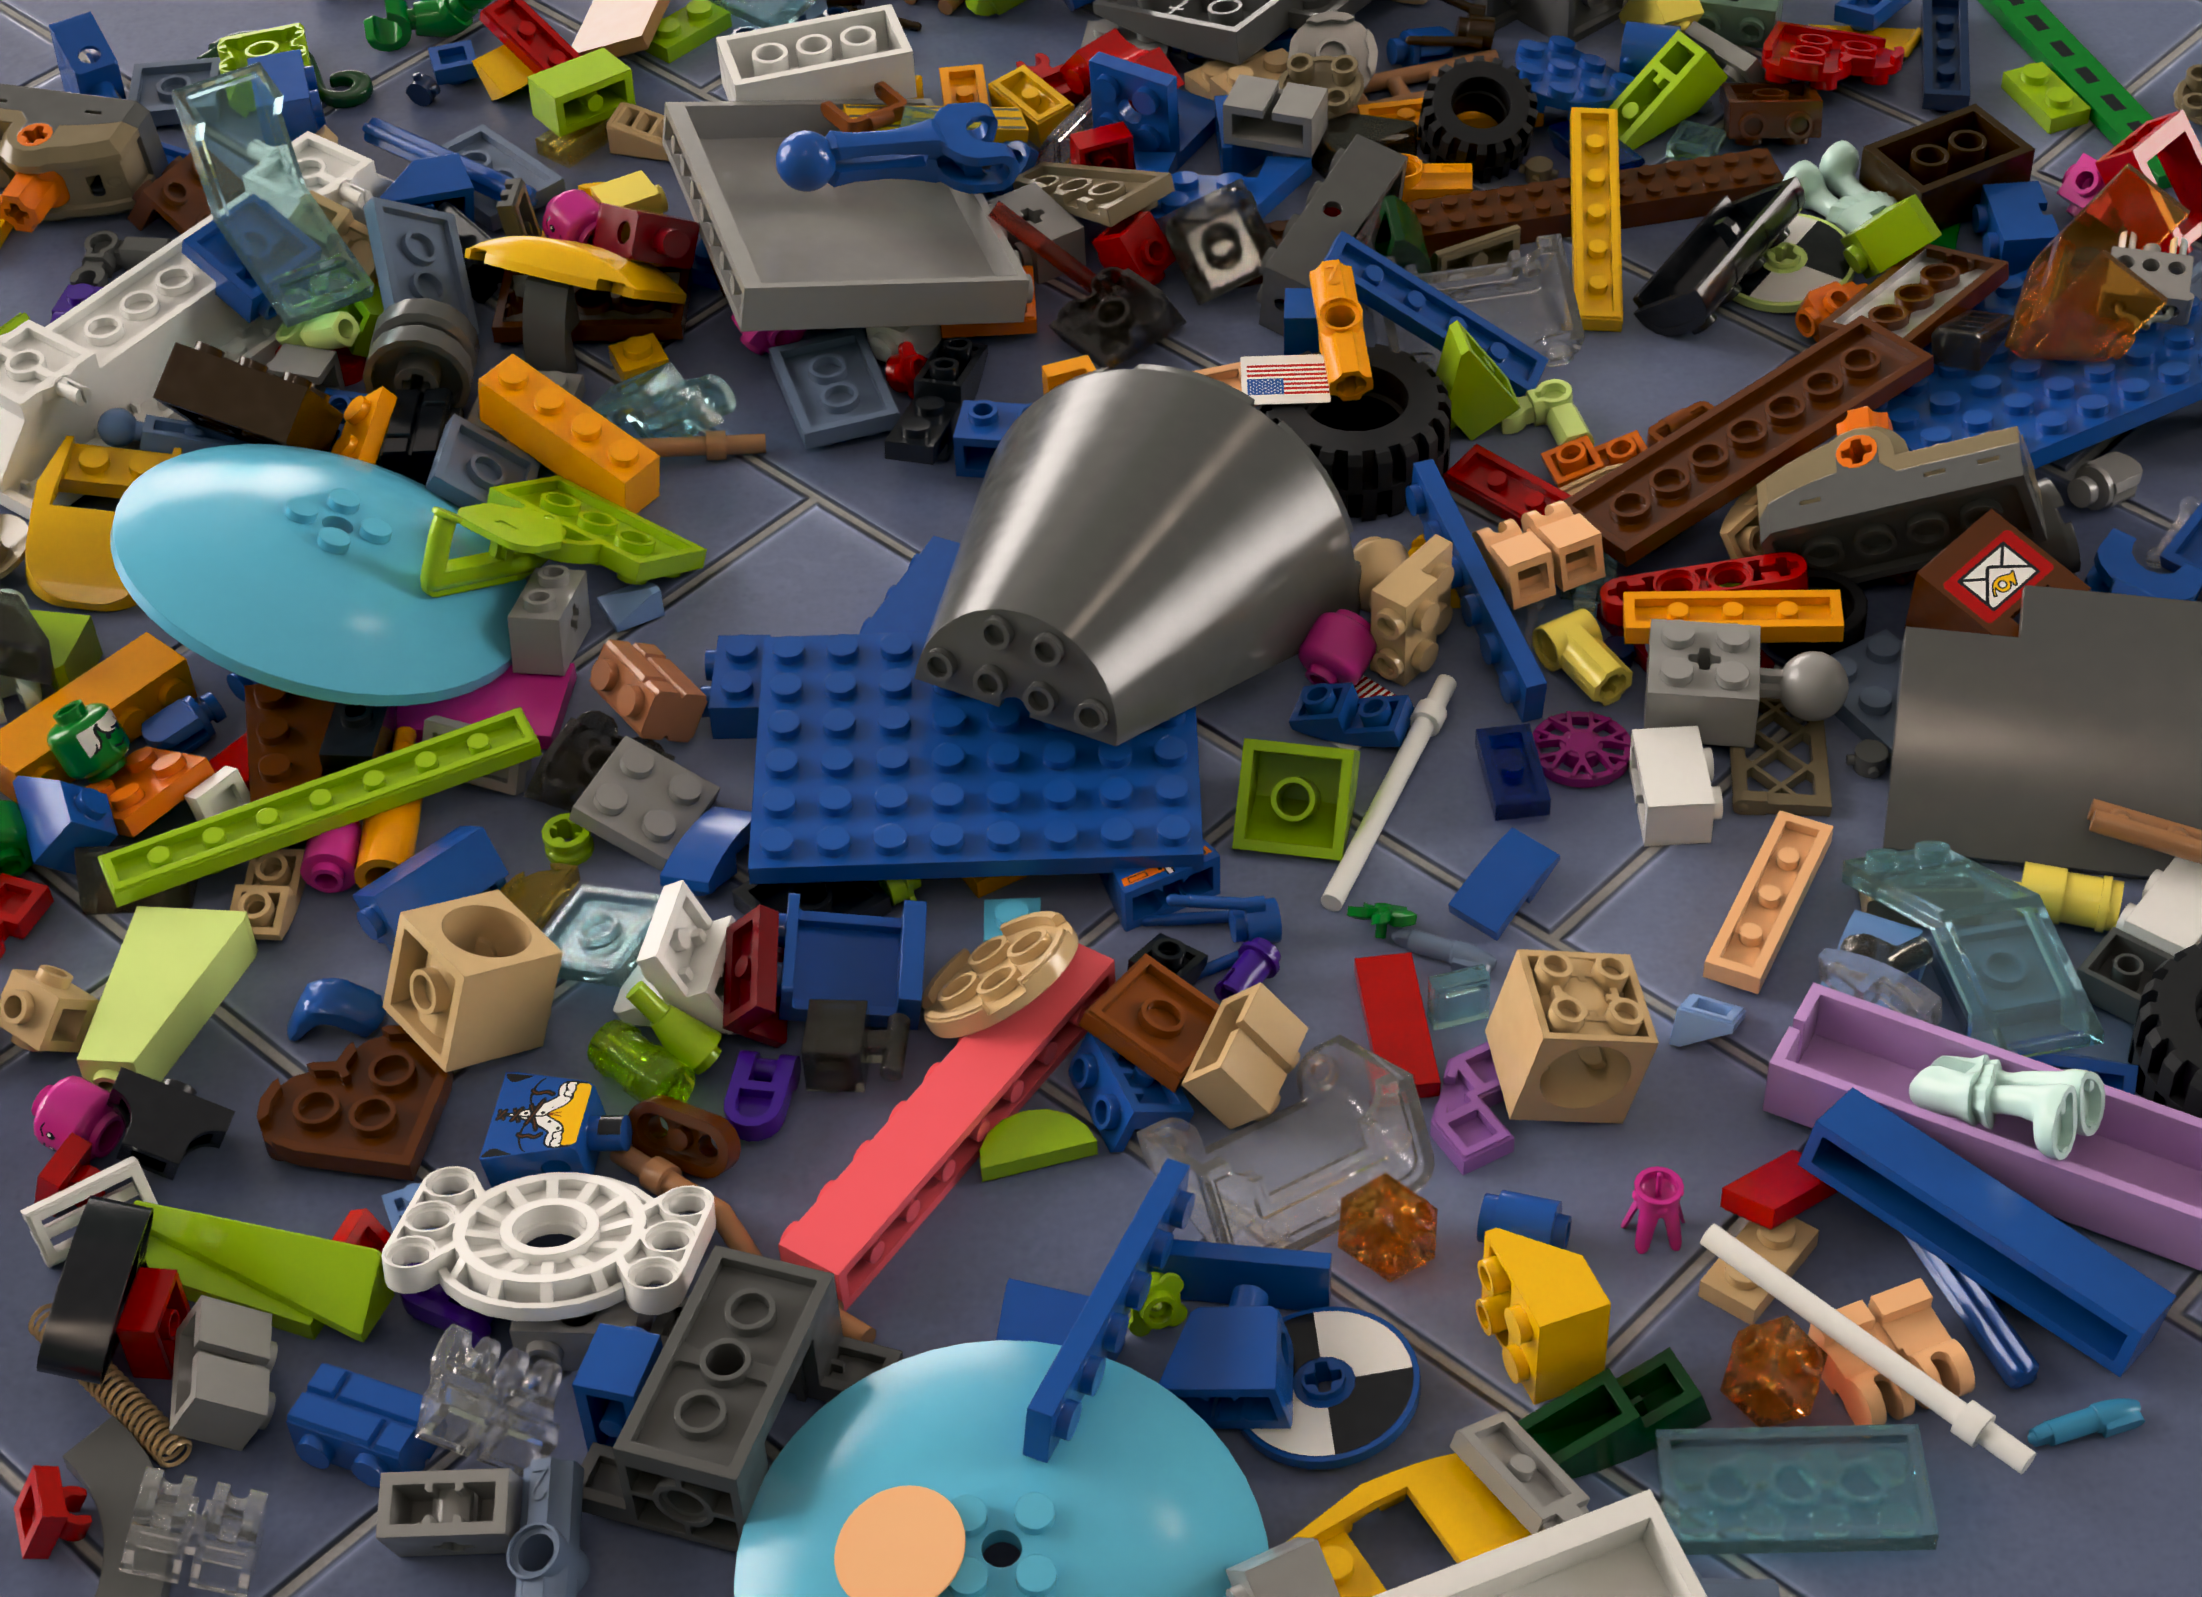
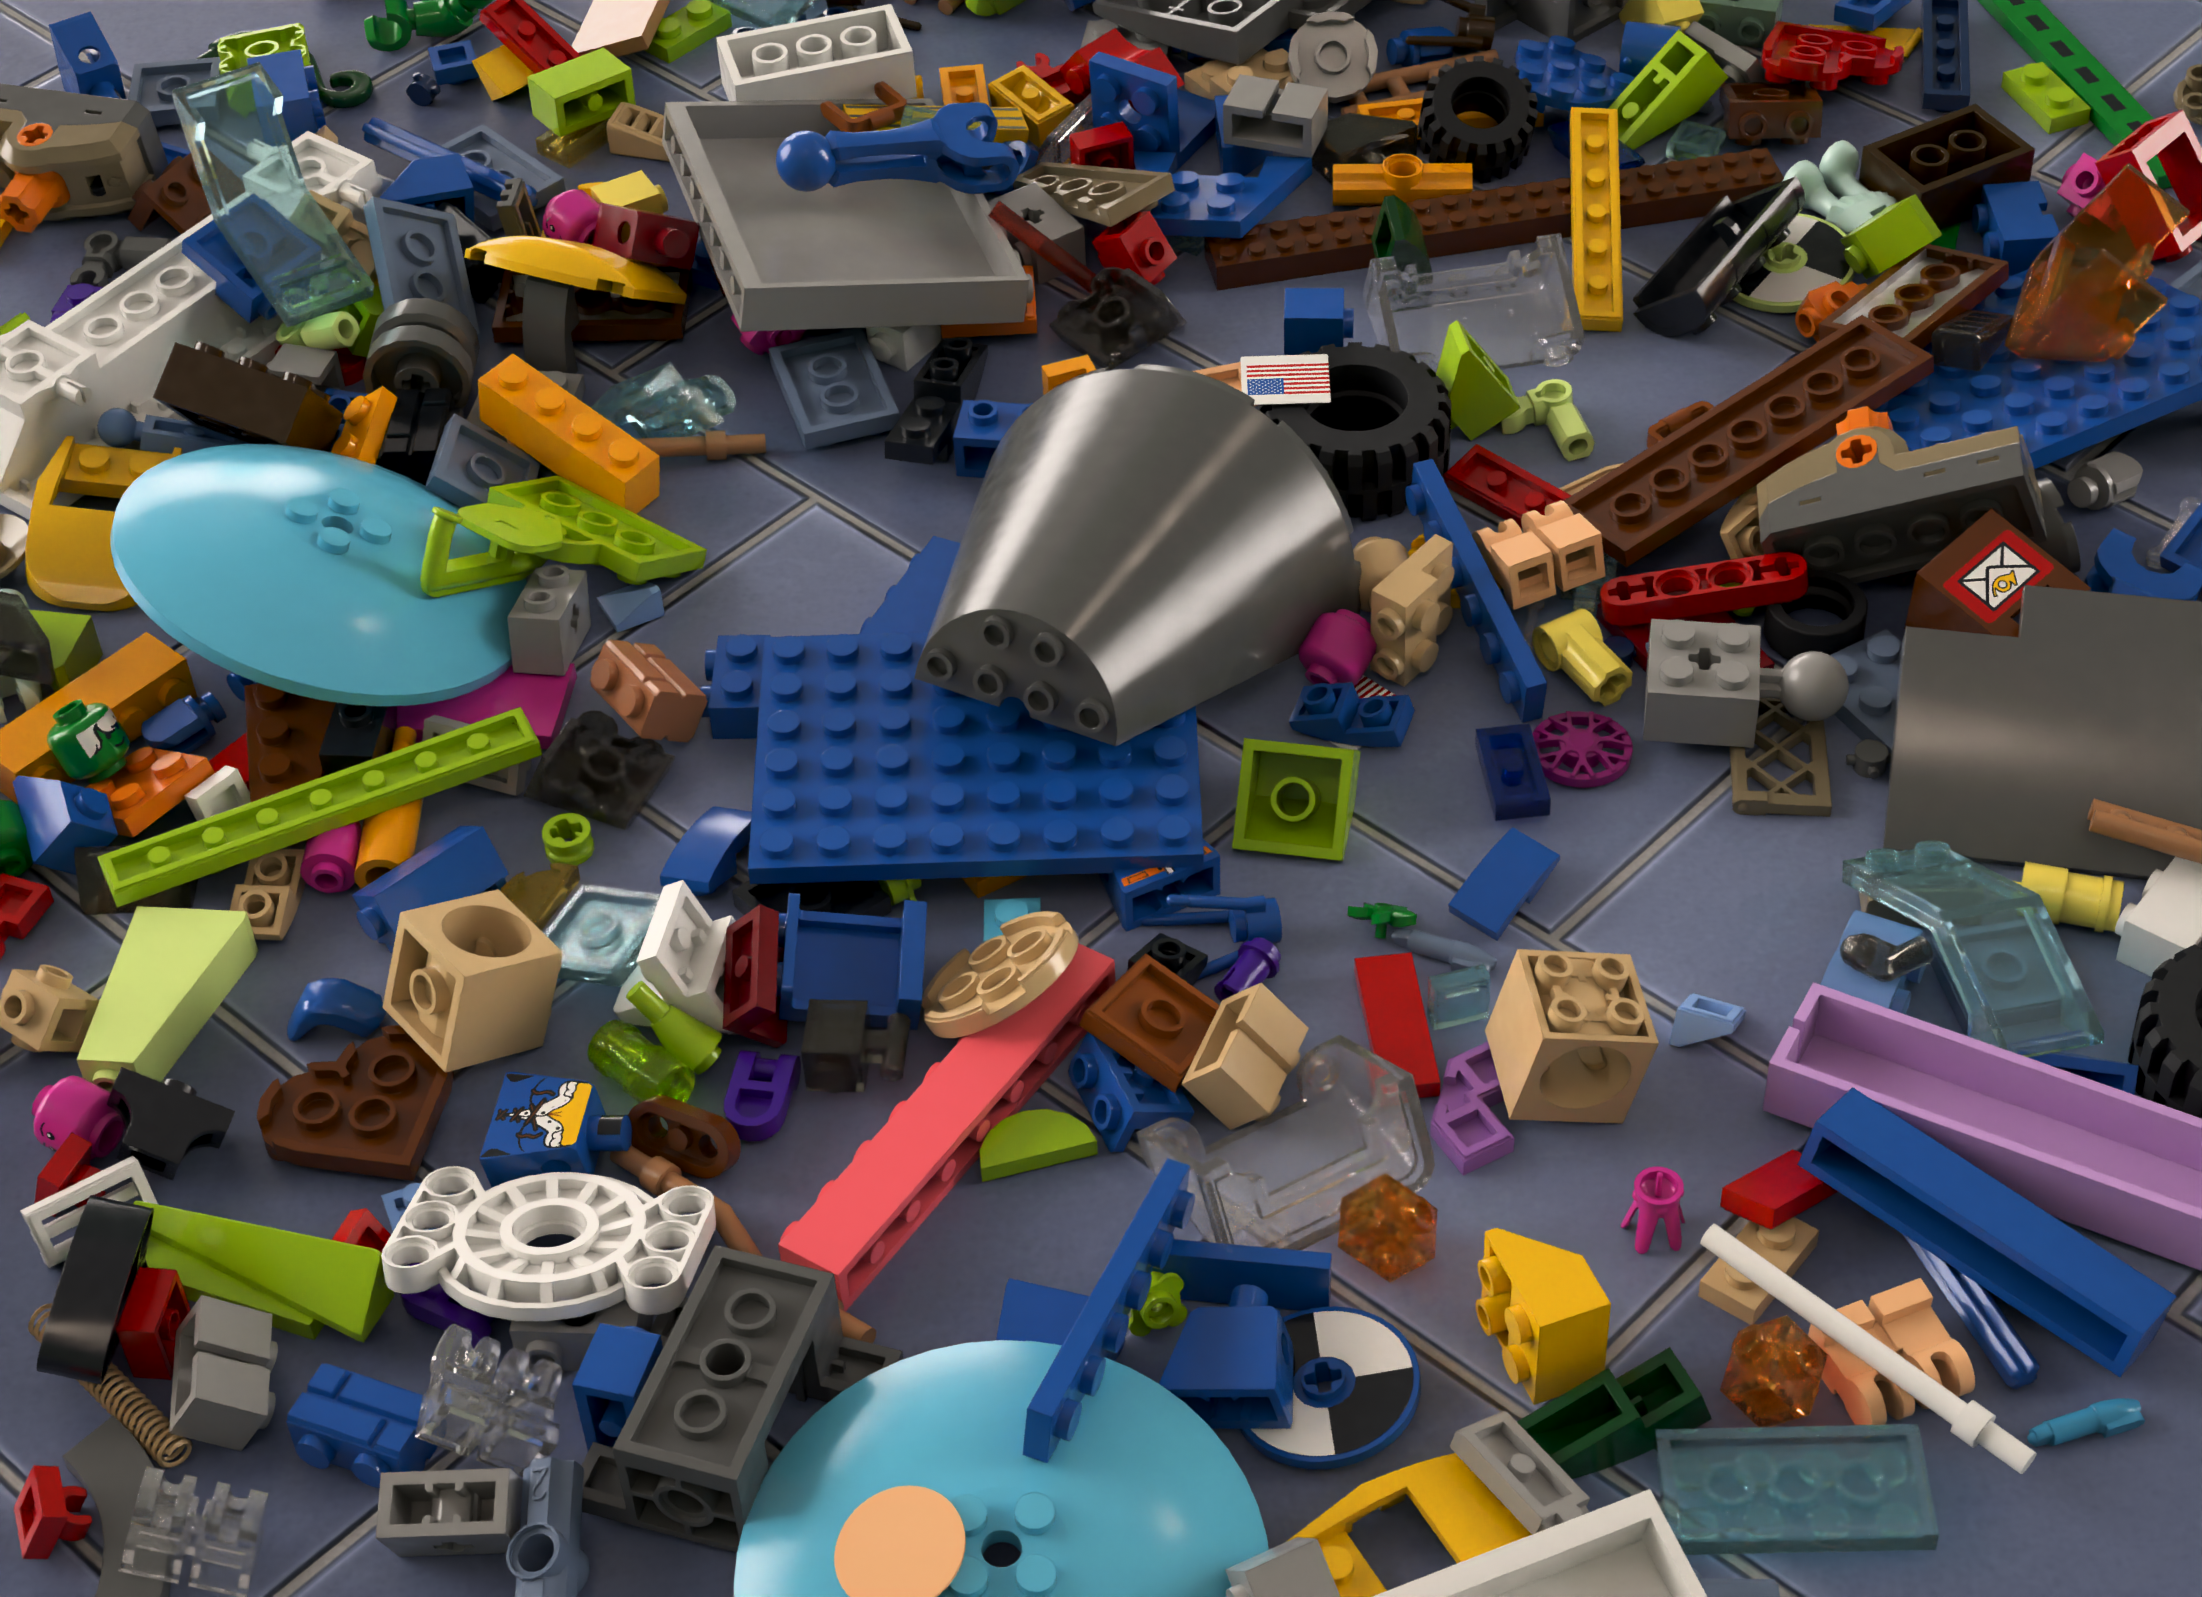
(637, 355): yellow plate -> none
(643, 802): light grey plate -> none
(903, 368): red plate -> none
(1218, 240): clear smoke slope -> none
(1336, 73): dark tan dish -> none
(1341, 330): light orange piece -> none
(1344, 202): dark grey brick -> none
(1425, 723): white bar -> none
(1430, 312): blue plate -> none
(1480, 251): dark tan slope -> none
(1526, 1216): blue brick -> none
(1538, 169): dark tan piece -> none
(1581, 458): orange slope -> none
(1674, 786): white piece -> none
(1768, 902): light nougat plate -> none
(1781, 613): light orange plate -> none
(1878, 981): clear slope -> none
(1979, 1089): light aqua piece -> none
(2118, 973): dark grey piece -> none
(2164, 271): light grey piece -> none

